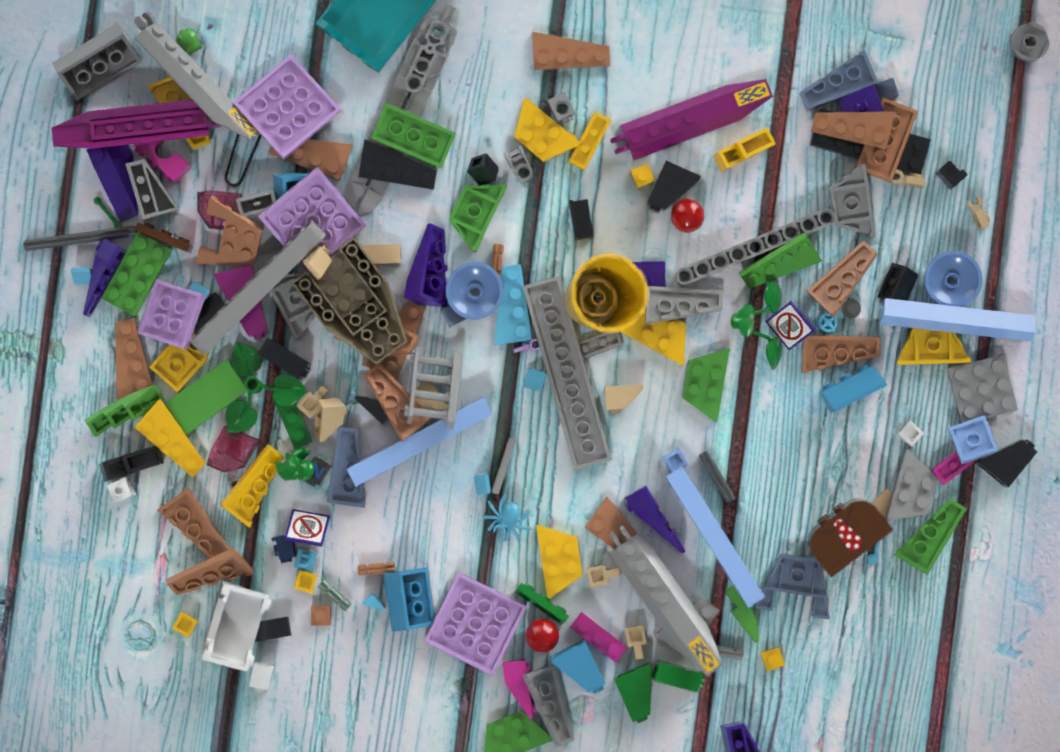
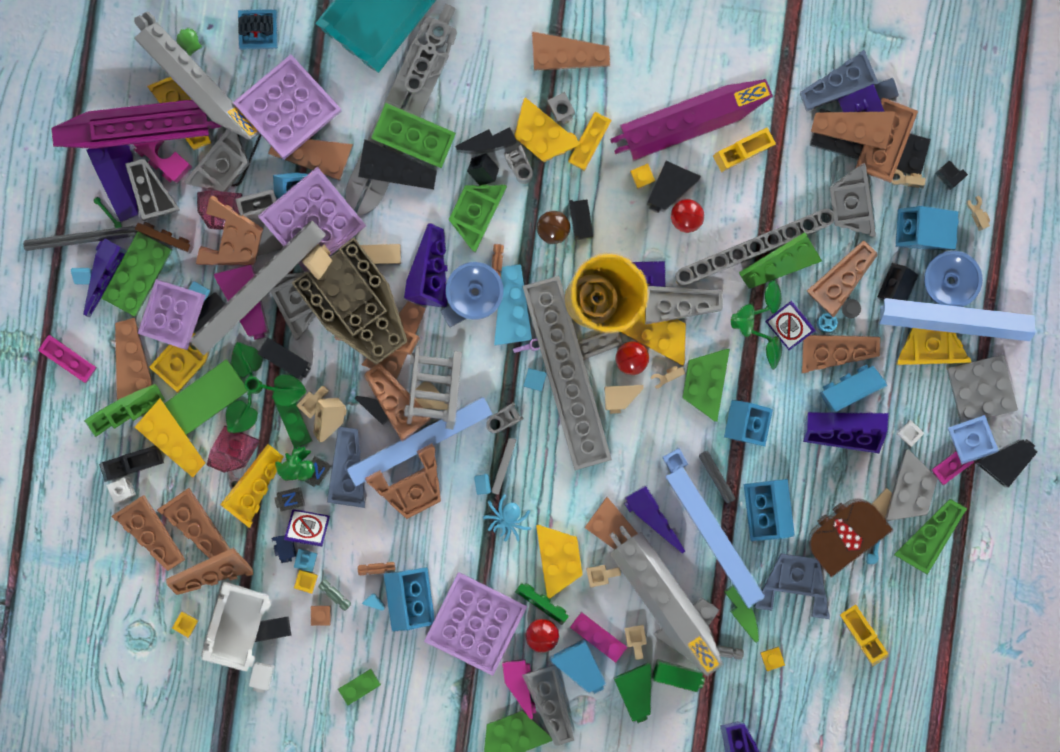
(67, 359): none -> dark pink plate
(97, 62): light grey slope -> none
(144, 524): none -> nougat wing
(221, 164): none -> light grey wing
(257, 29): none -> plate
(289, 499): none -> clear smoke brick
(359, 687): none -> bright green plate
(413, 492): none -> nougat wing
(486, 142): none -> black slope
(505, 418): none -> light grey piece
(553, 227): none -> reddish brown piece
(632, 358): none -> red piece
(673, 373): none -> tan plate
(748, 423): none -> dark azure slope
(769, 510): none -> dark azure slope
(847, 430): none -> dark purple wedge
(864, 635): none -> yellow slope
(927, 228): none -> dark azure slope
(1018, 44): light grey plate -> none

